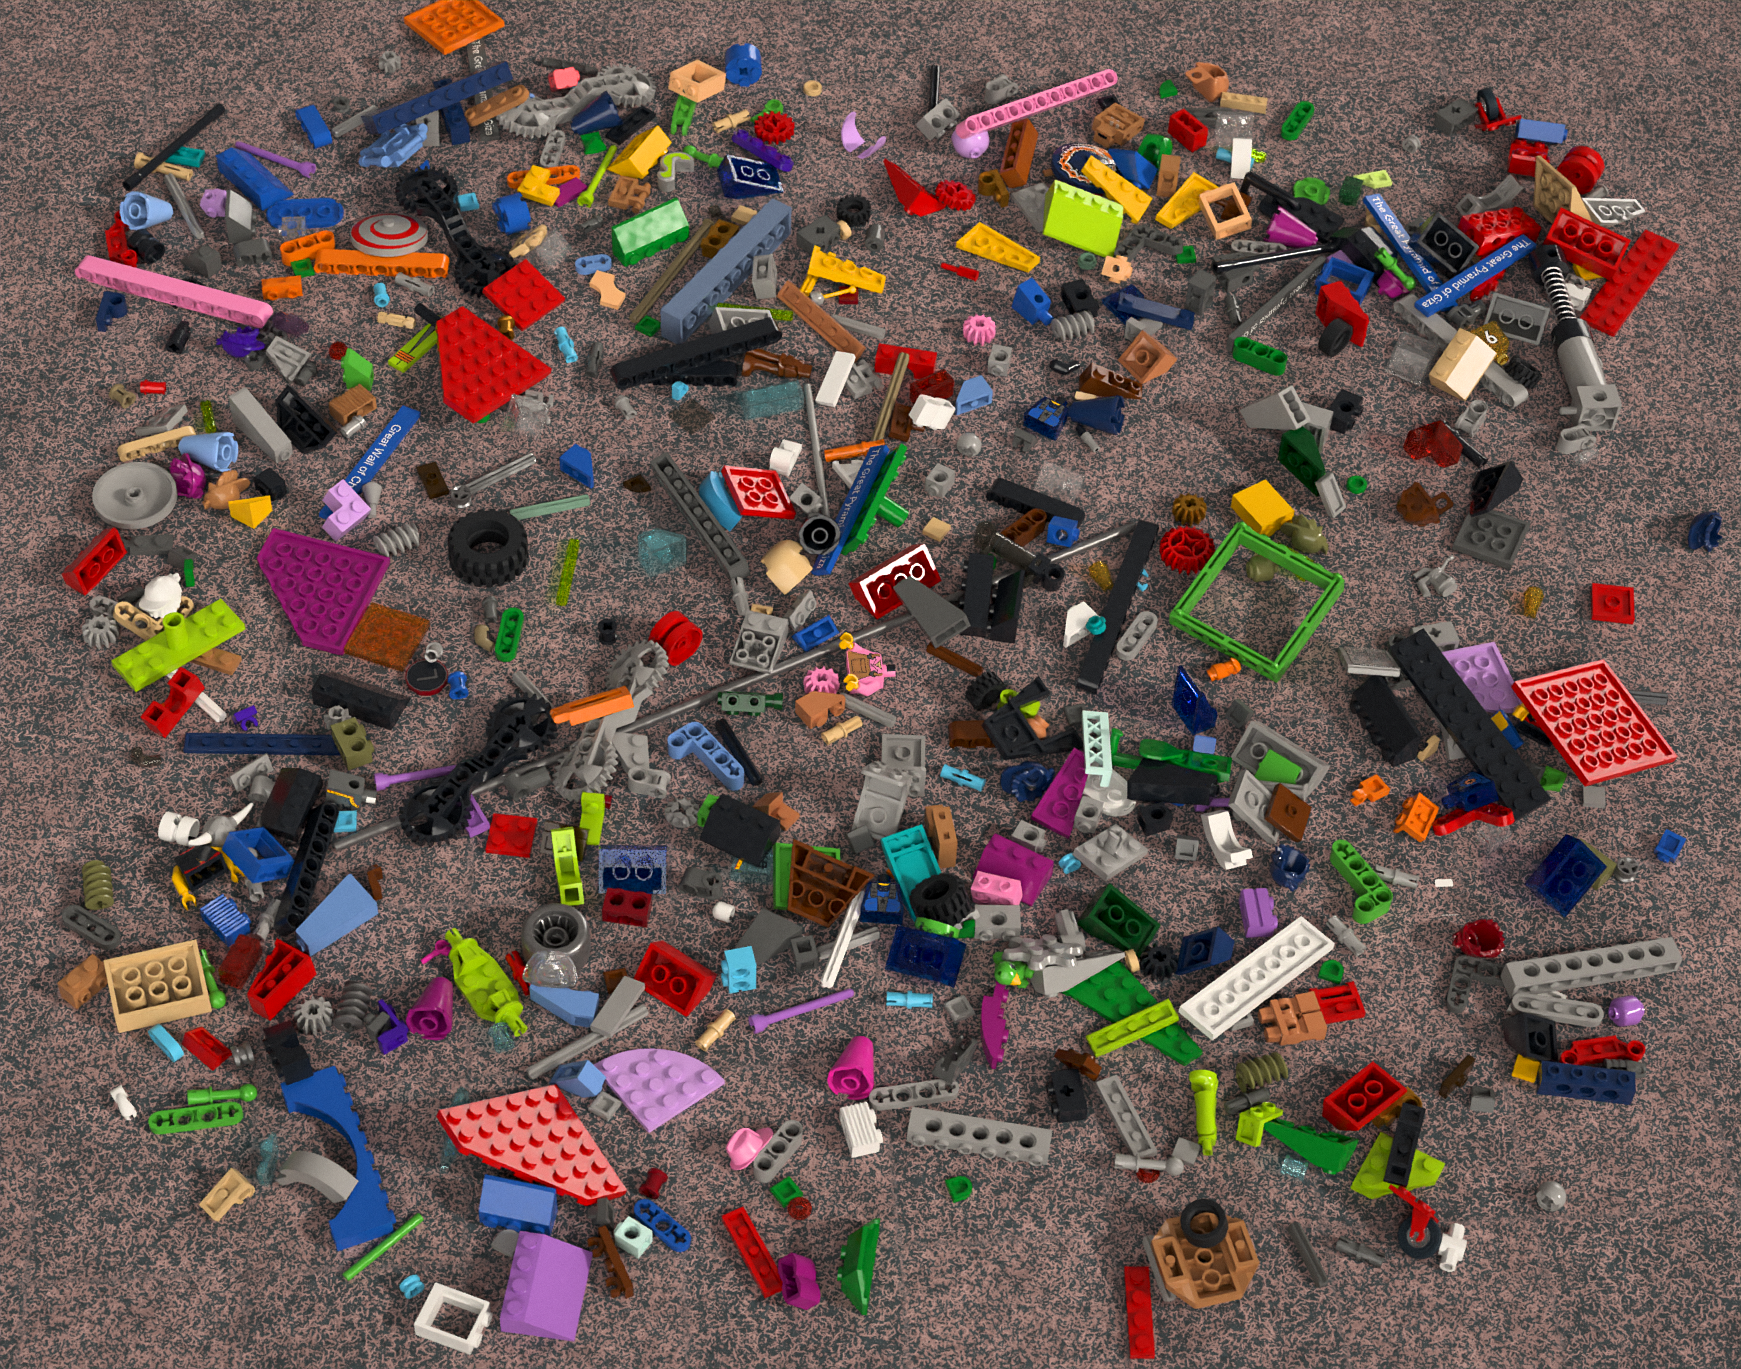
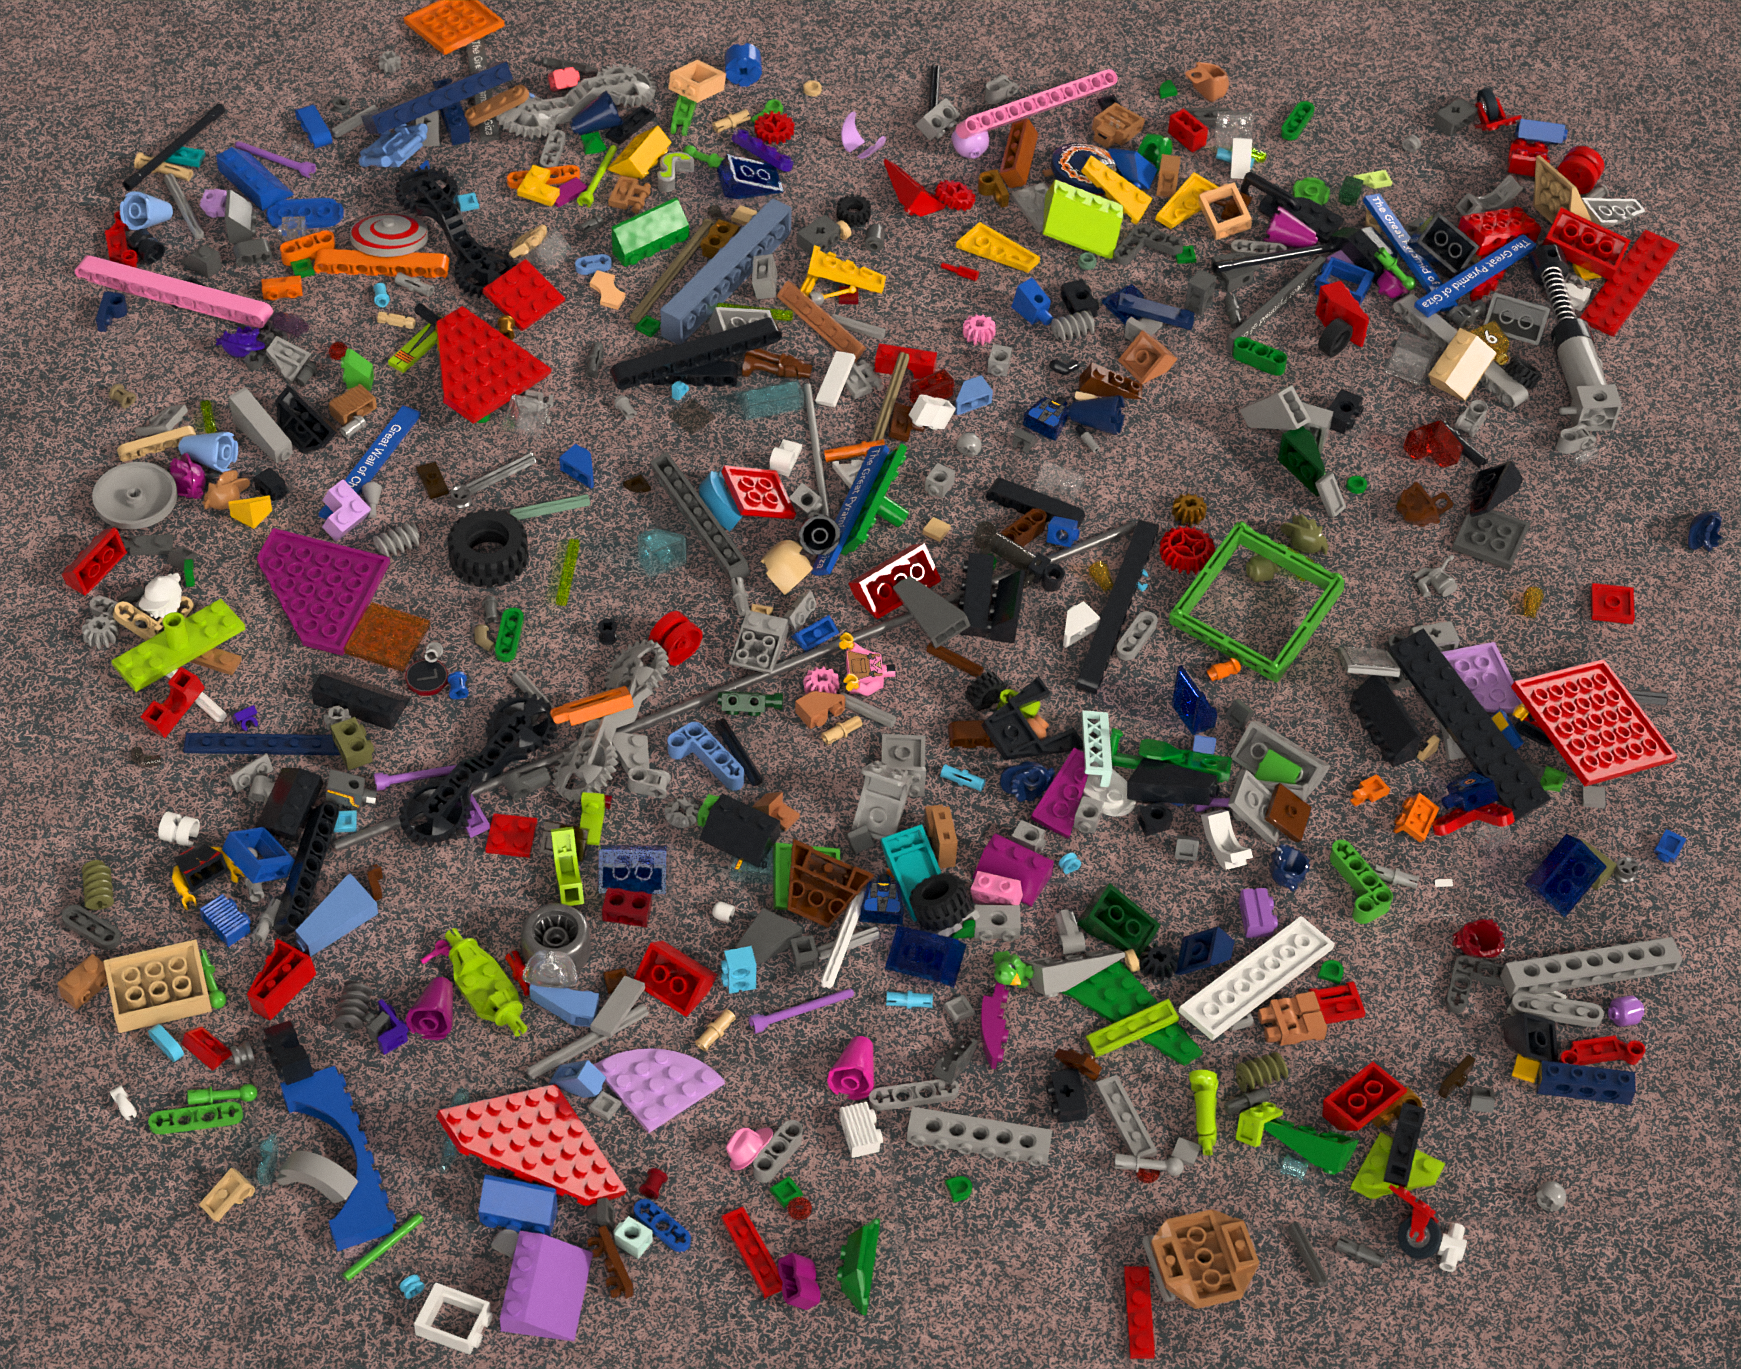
(152, 387): red pin -> none
(178, 338): black hinge -> none
(218, 827): light grey helmet -> none
(240, 961): clear red brick -> none
(313, 1015): light grey gear -> none
(501, 1037): clear light blue bush -> none
(512, 214): blue brick -> none
(565, 344): medium azure pin -> none
(700, 883): dark grey piece -> none
(936, 927): bright green tile -> none
(1042, 952): light grey plate -> none
(1074, 714): dark grey tile -> none
(1096, 625): teal plate -> none
(1110, 268): light nougat brick -> none
(1110, 852): light grey plate -> none
(1202, 1206): black tyre -> none
(1244, 102): tan piece -> none
(1262, 508): yellow brick -> none
(1346, 935): light grey pin -> none
(1626, 1065): dark grey hinge -> none

